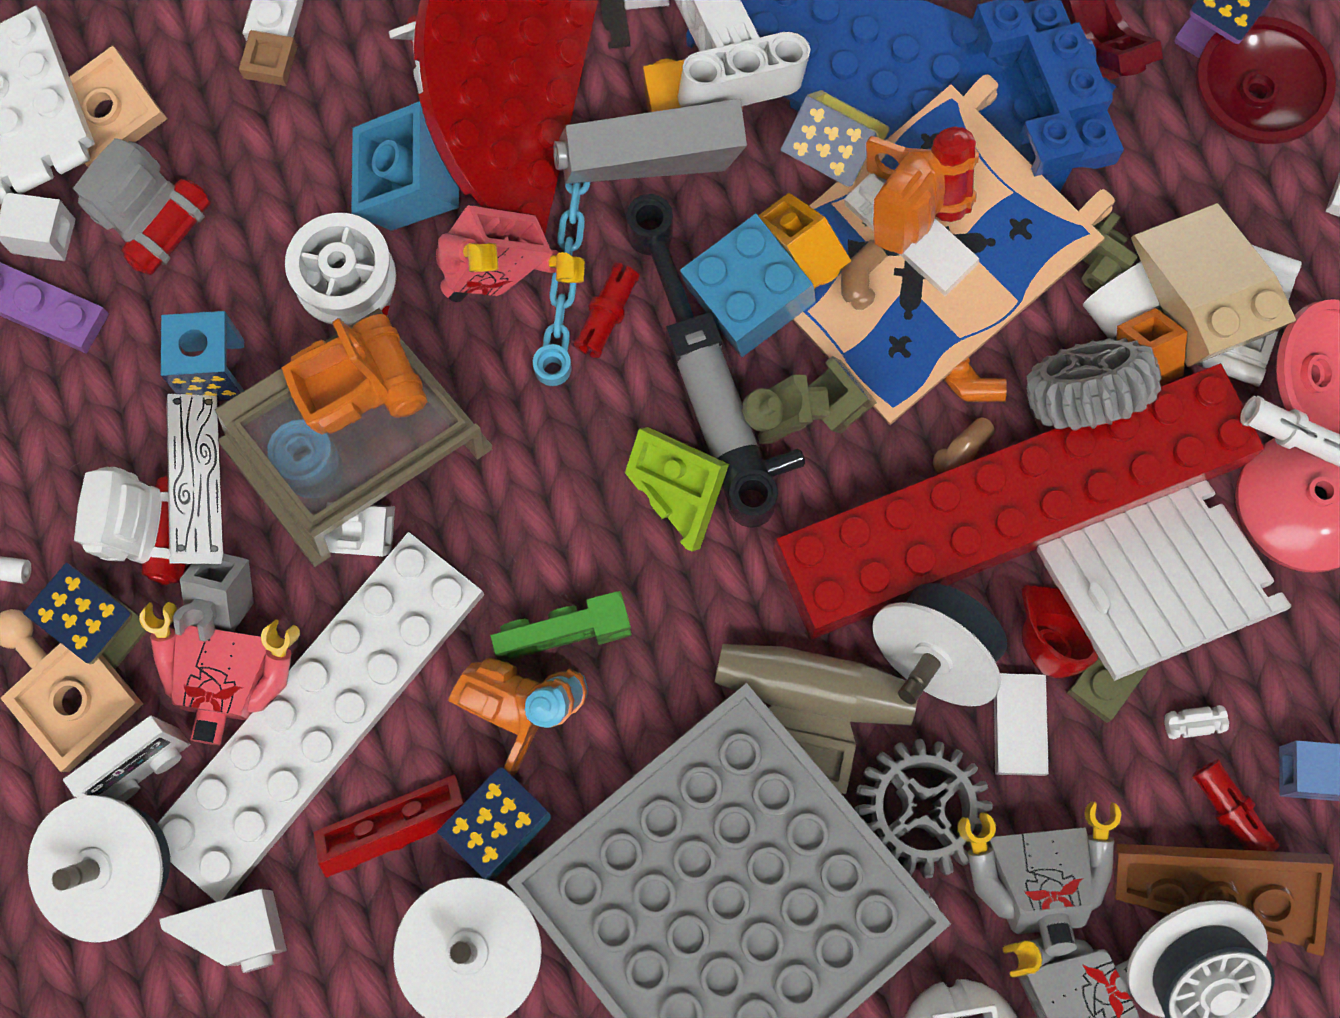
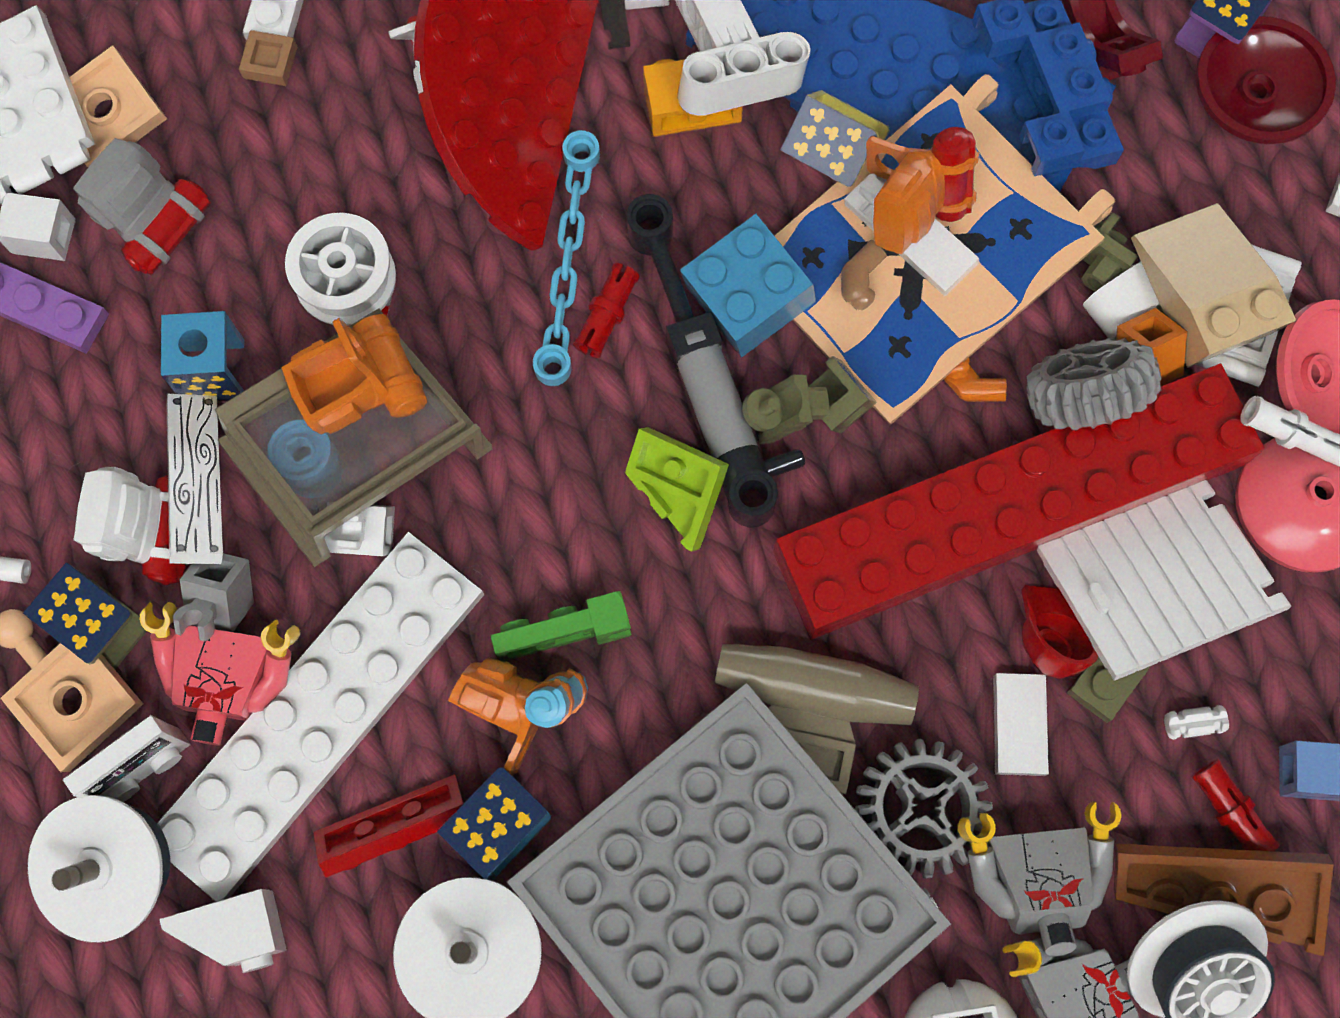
(399, 171): dark azure brick -> none
(495, 250): coral torso -> none
(653, 143): light grey slope -> none
(806, 238): light orange slope -> none
(942, 645): white piece -> none
(965, 446): medium nougat arm -> none

